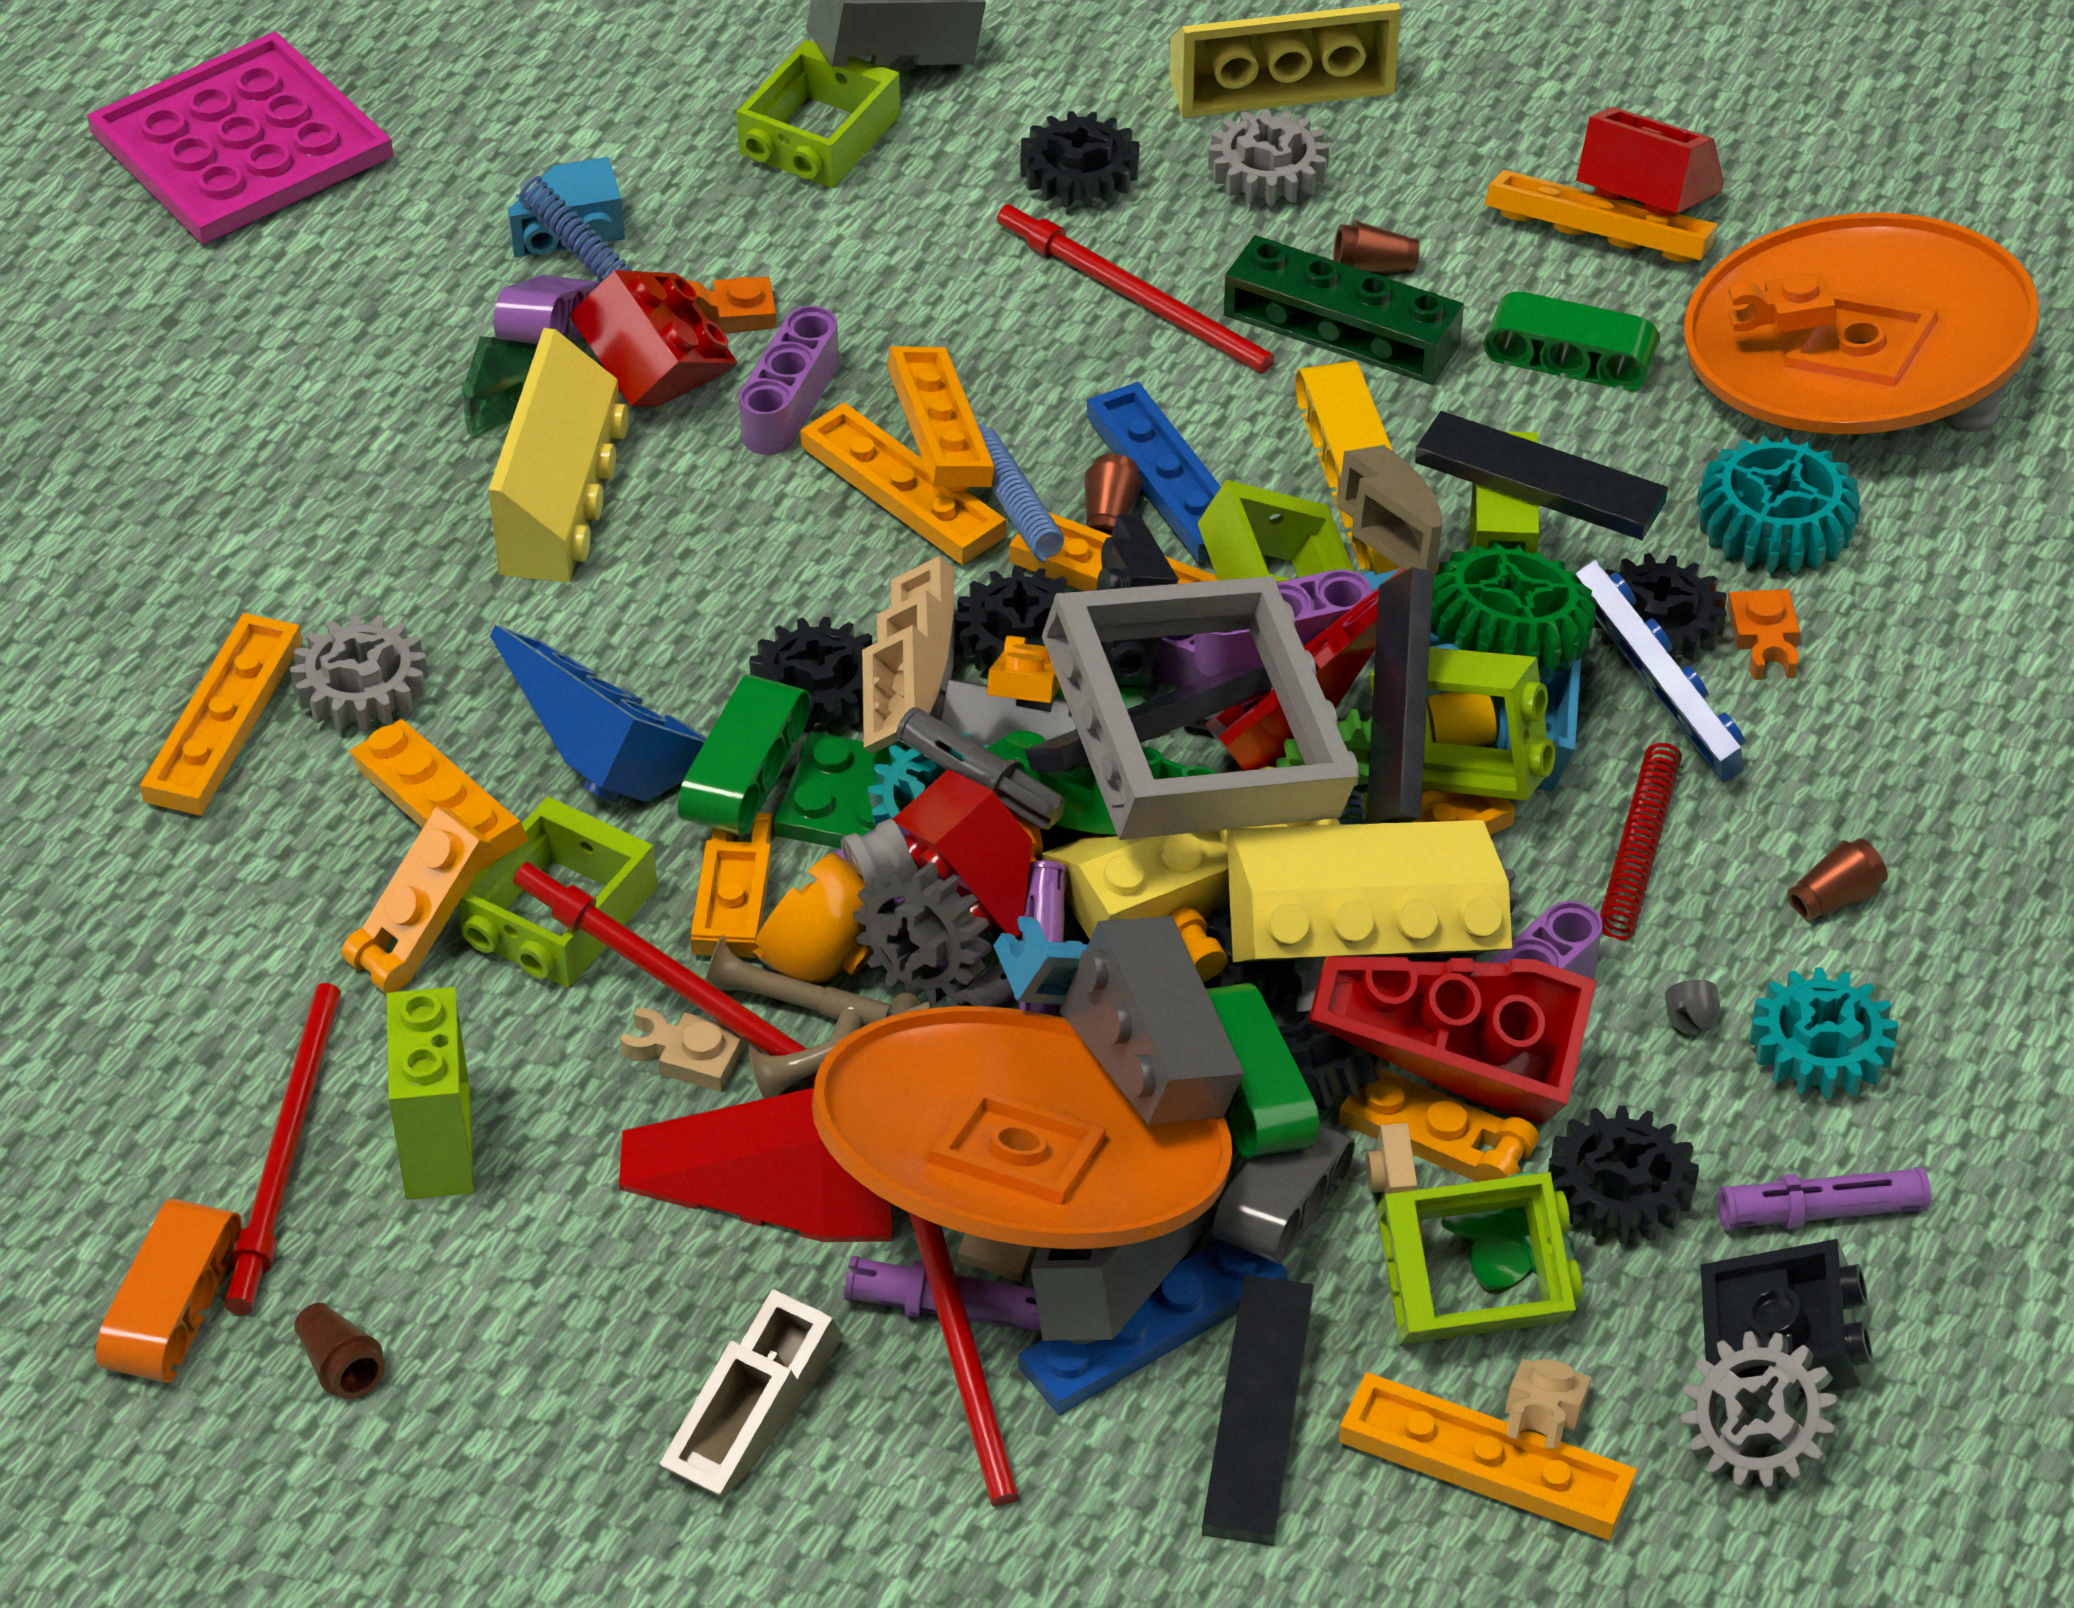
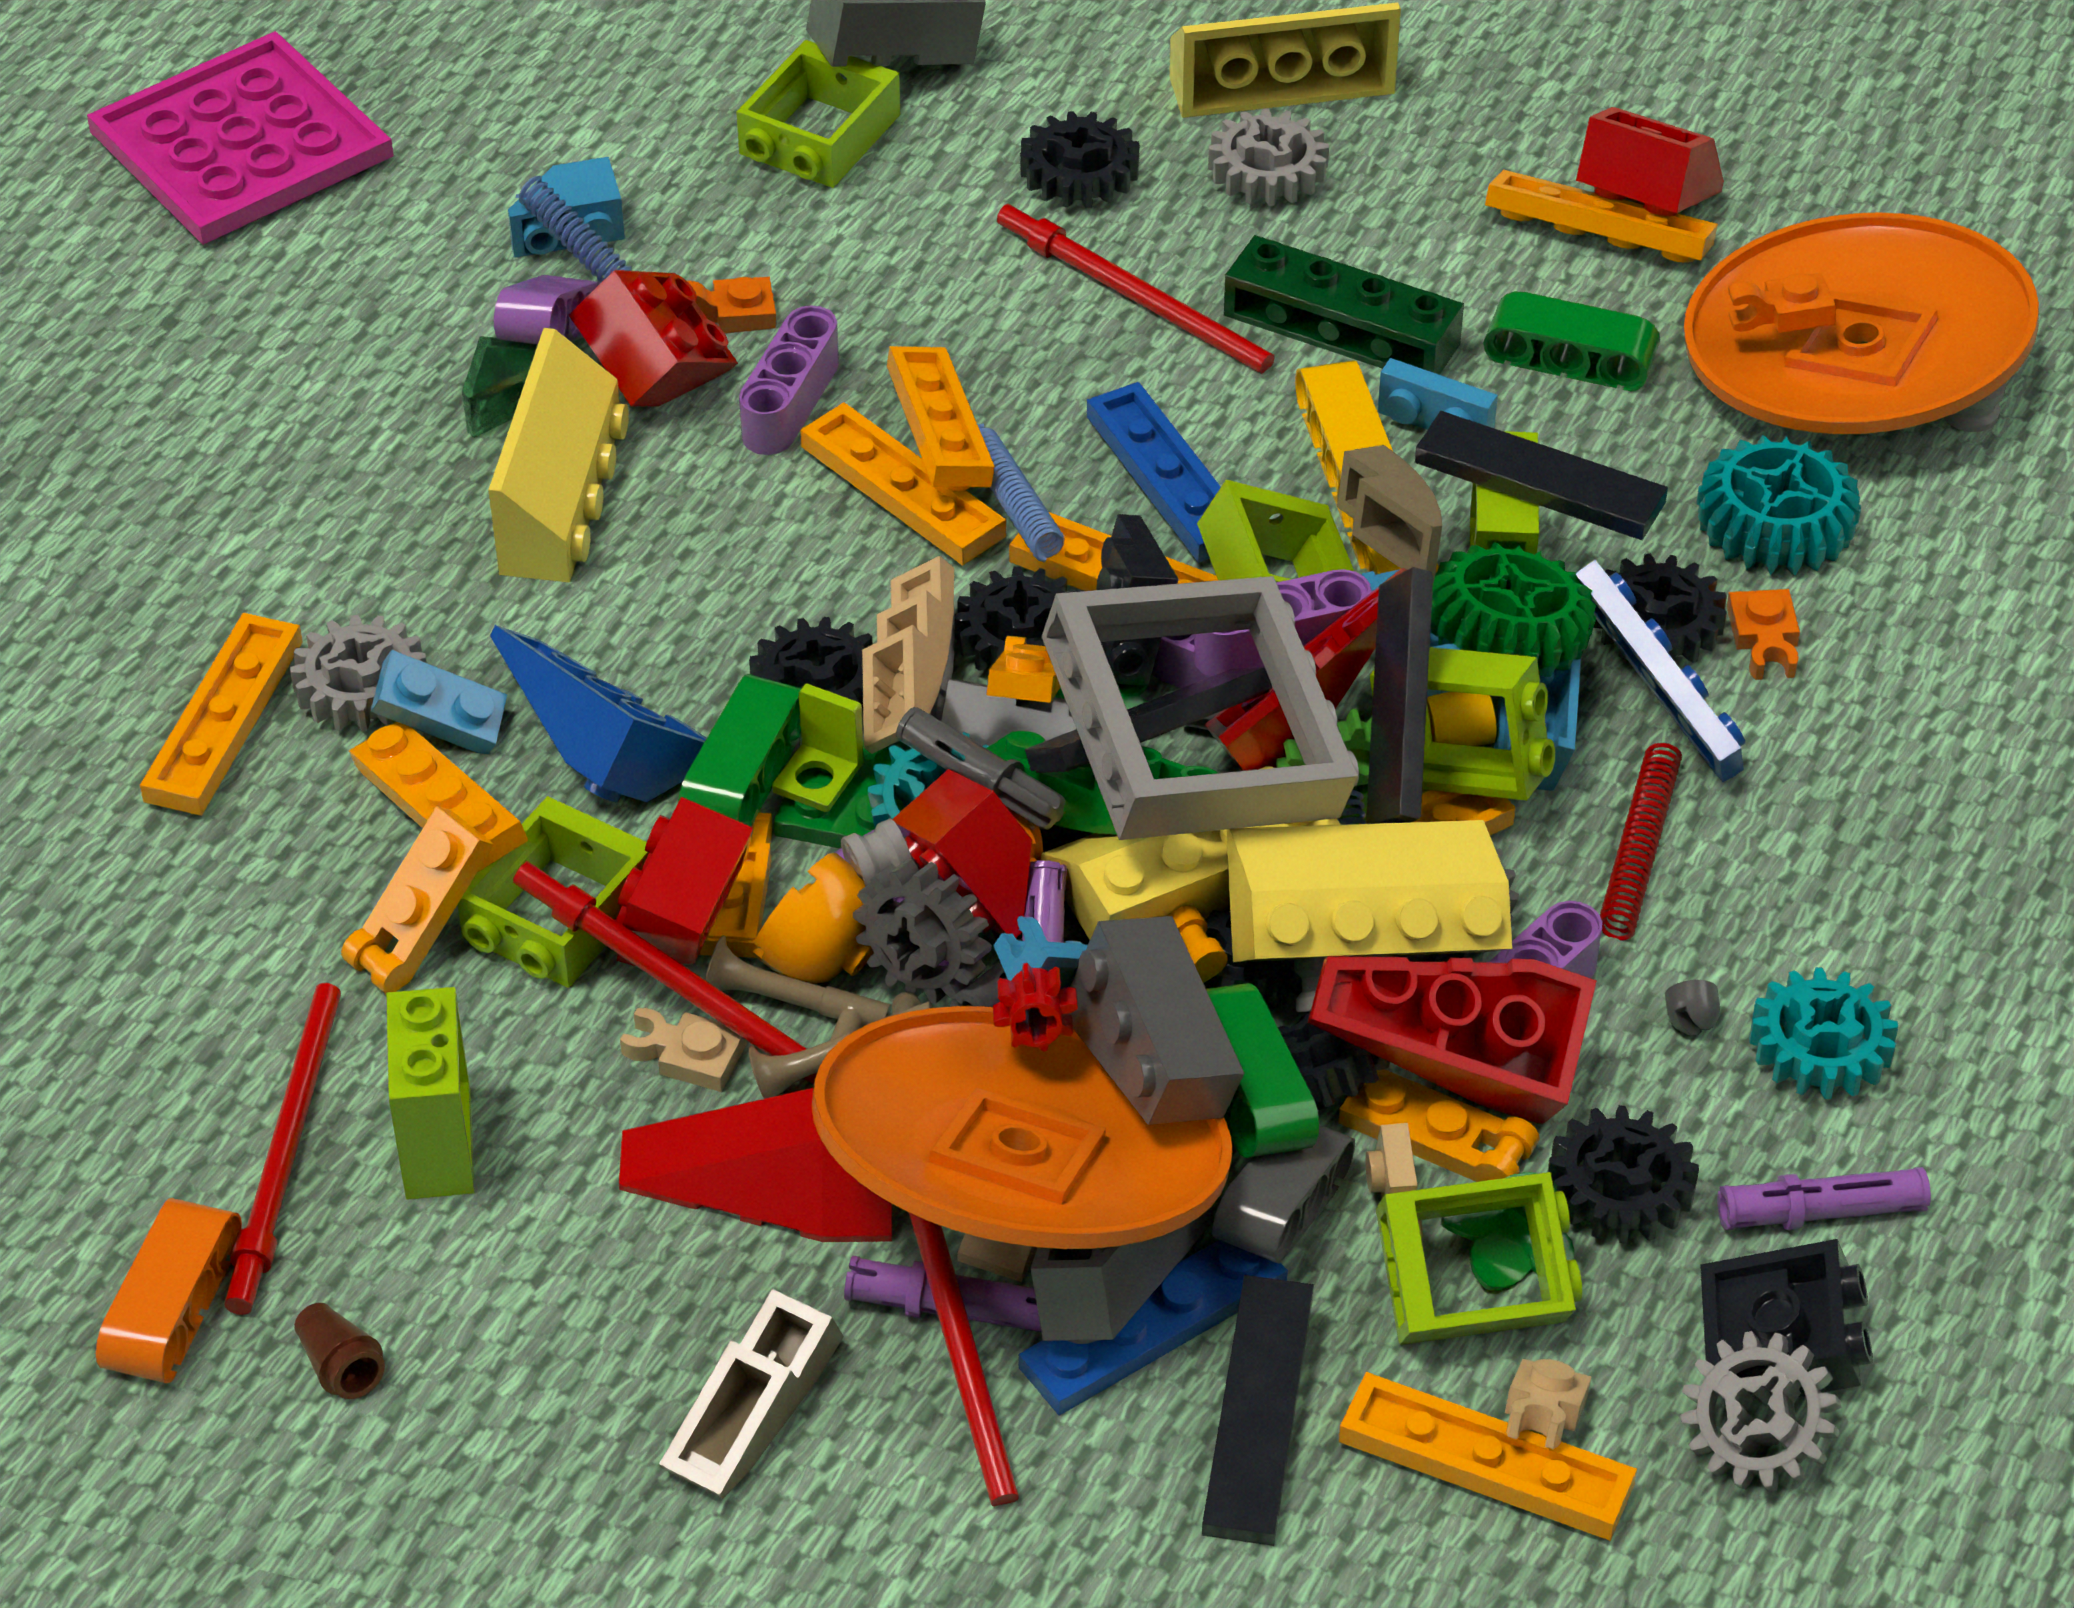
(439, 703): none -> dark azure plate
(684, 879): none -> red slope
(829, 741): none -> lime bracket
(1035, 1007): none -> red gear
(1110, 490): copper cone -> none
(1375, 249): copper cone -> none
(1419, 395): none -> dark azure plate
(1840, 879): copper cone -> none

